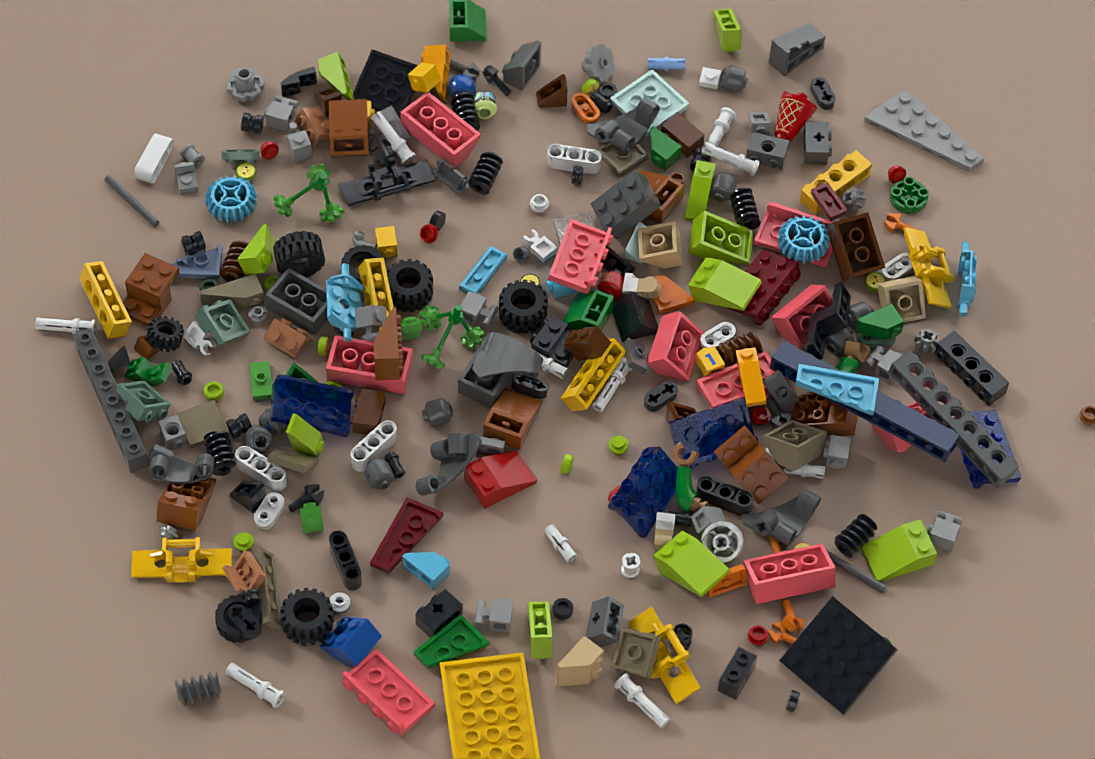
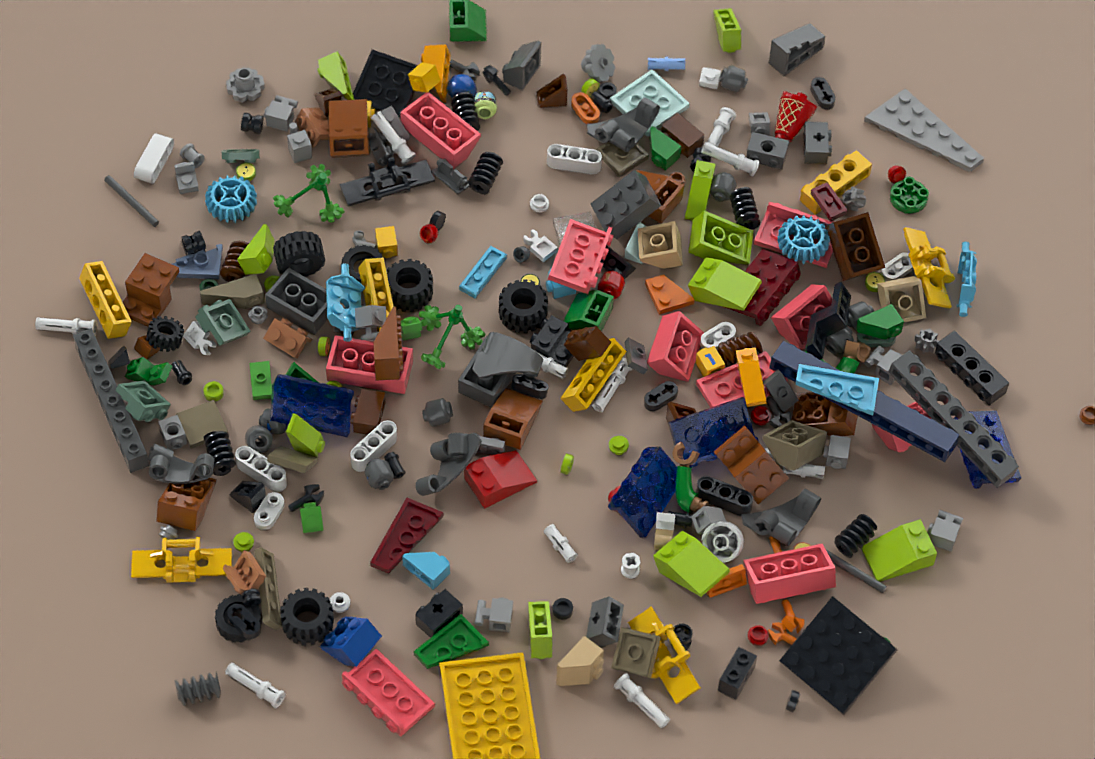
(238, 426): black wheel -> none
(269, 150): red plate -> none
(292, 84): black slope -> none
(348, 568): black beam -> none
(475, 308): light grey brick -> none
(577, 175): black bush -> none
(634, 317): black slope -> none
(646, 287): leg -> none
(898, 224): orange bar -> none

